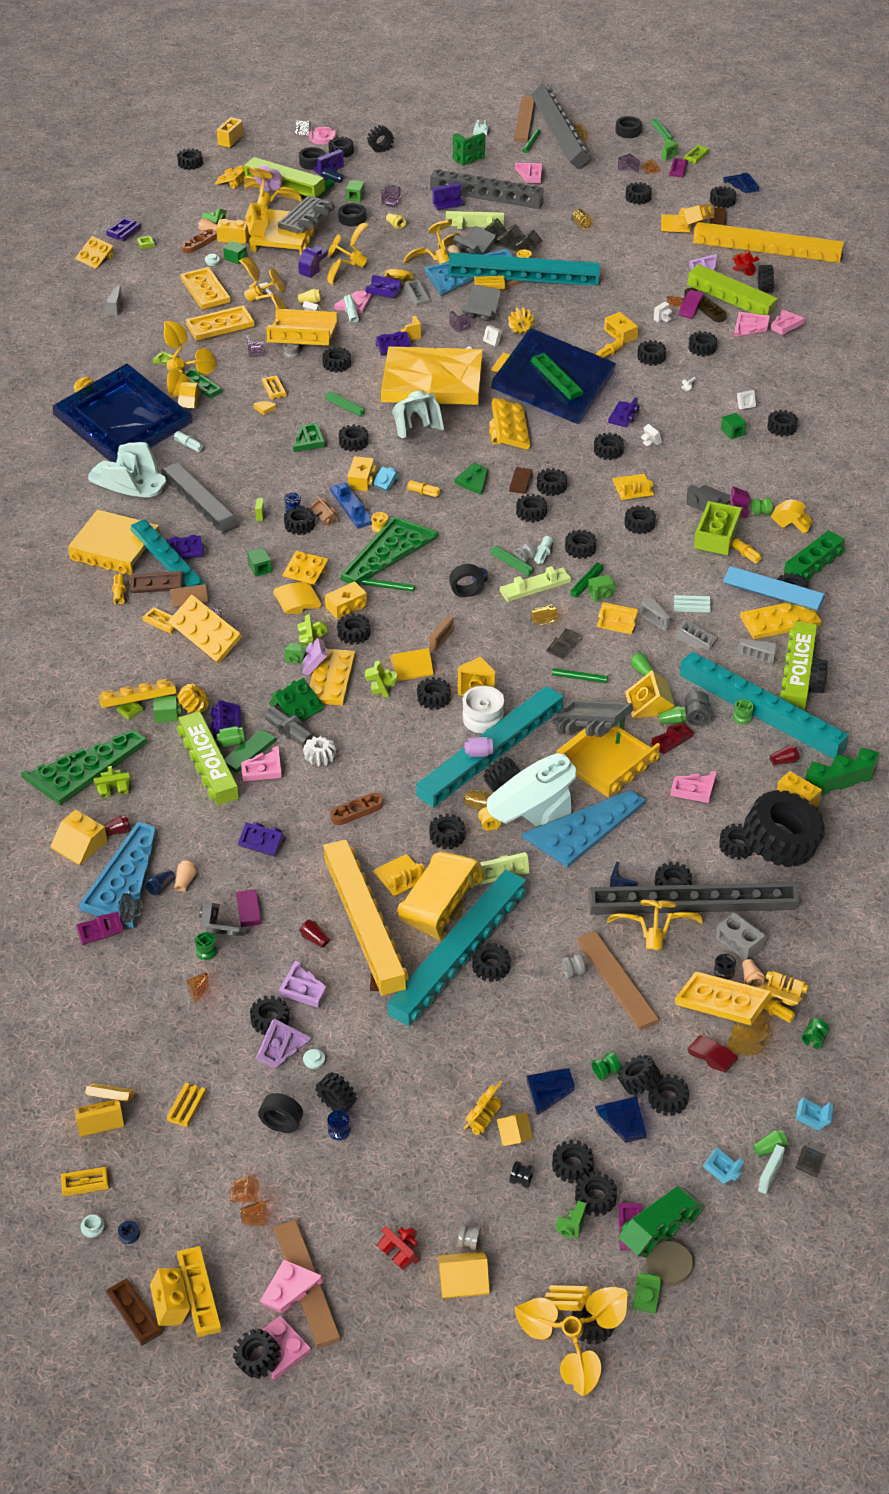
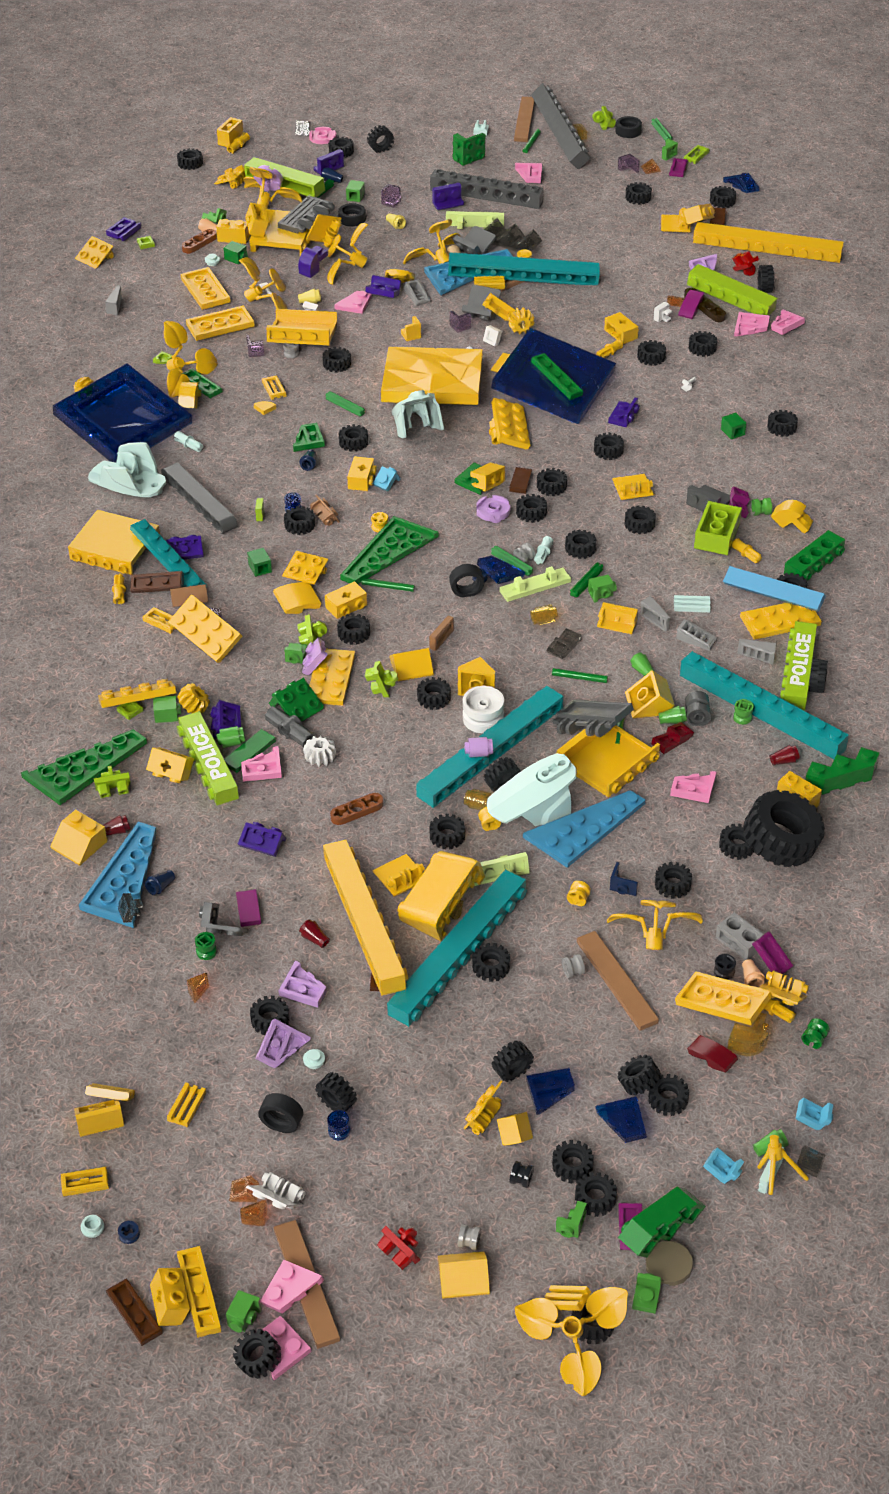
(100, 928): magenta slope -> none
(161, 758): none -> yellow brick
(185, 874): light nougat cone -> none
(238, 142): none -> yellow pin
(243, 1311): none -> bright green brick
(278, 1191): none -> white hinge
(308, 460): none -> dark blue cone
(309, 156): black tyre -> none
(324, 229): none -> yellow hinge
(351, 309): light aqua axle -> none
(351, 505): blue hinge -> none
(398, 339): dark purple bracket -> none
(423, 488): yellow axle -> none
(486, 509): none -> lavender plate
(488, 476): none -> yellow hinge
(498, 306): none -> yellow hinge
(499, 570): none -> clear blue wing
(512, 1061): none -> black tyre
(578, 893): none -> yellow wheel
(581, 218): clear yellow brick -> none
(604, 118): none -> lime hips
(604, 1067): green wheel -> none
(651, 436): white tile -> none
(695, 898): dark grey brick -> none
(746, 399): white tile -> none
(772, 953): none -> magenta tile
(775, 1153): none -> yellow plant

